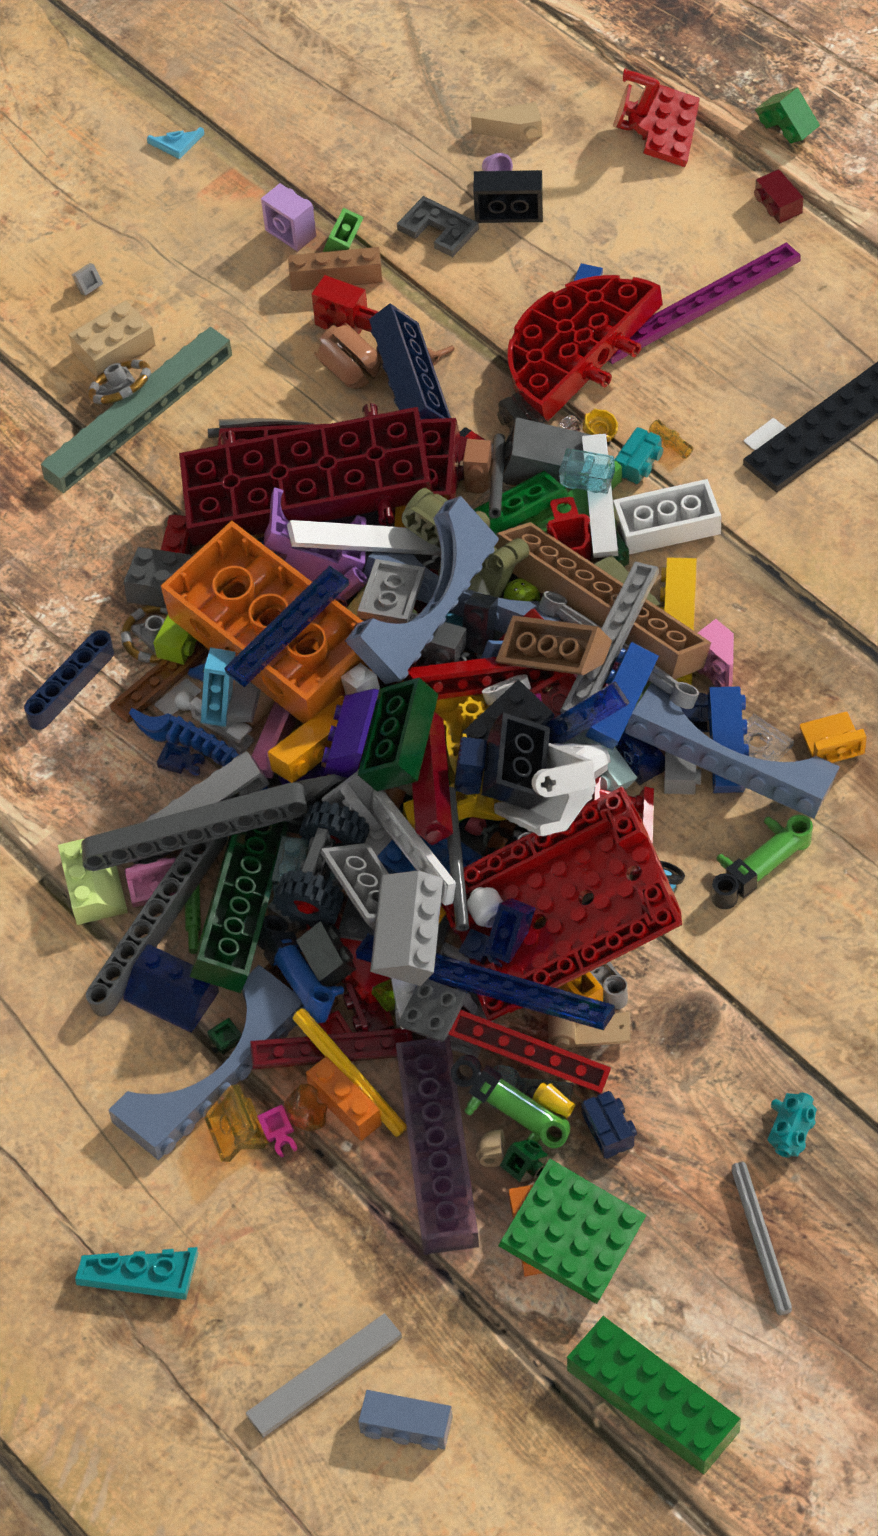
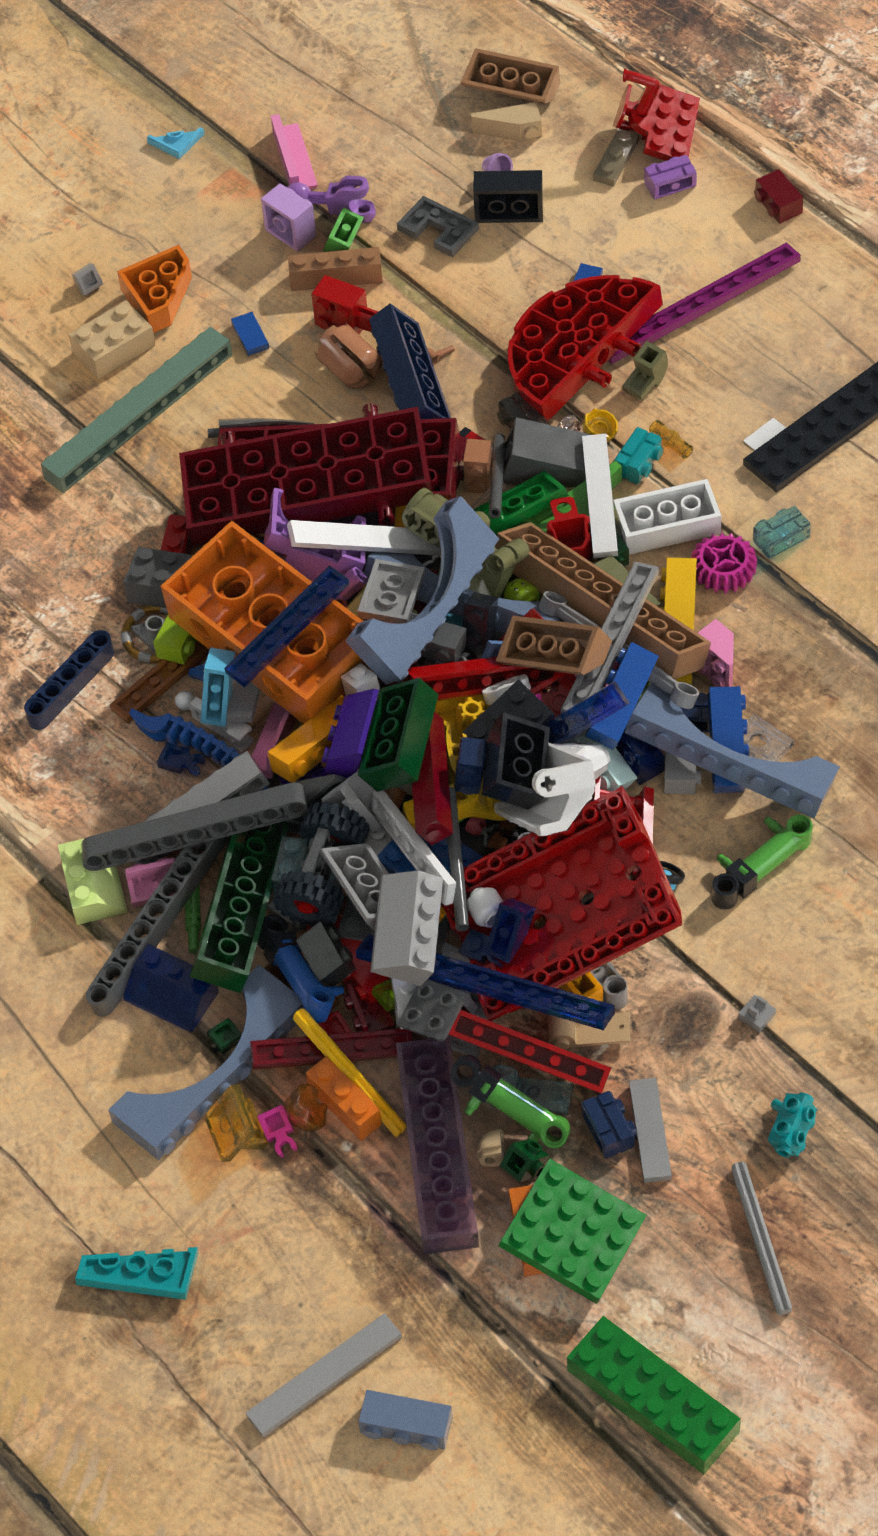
(120, 382): light grey piece -> none
(157, 286): none -> orange brick
(167, 702): white sticker -> none
(250, 333): none -> blue tile
(293, 153): none -> bright pink panel
(340, 196): none -> medium lavender piece
(512, 76): none -> medium nougat slope
(553, 1100): yellow cone -> none
(587, 471): clear light blue brick -> none
(616, 157): none -> dark tan plate
(650, 369): none -> olive brick
(650, 1130): none -> light grey tile
(670, 176): none -> medium lavender brick
(726, 570): none -> dark pink gear
(757, 1013): none -> light grey tile
(781, 531): none -> clear light blue brick
(790, 113): green brick -> none
(834, 737): light orange bracket -> none

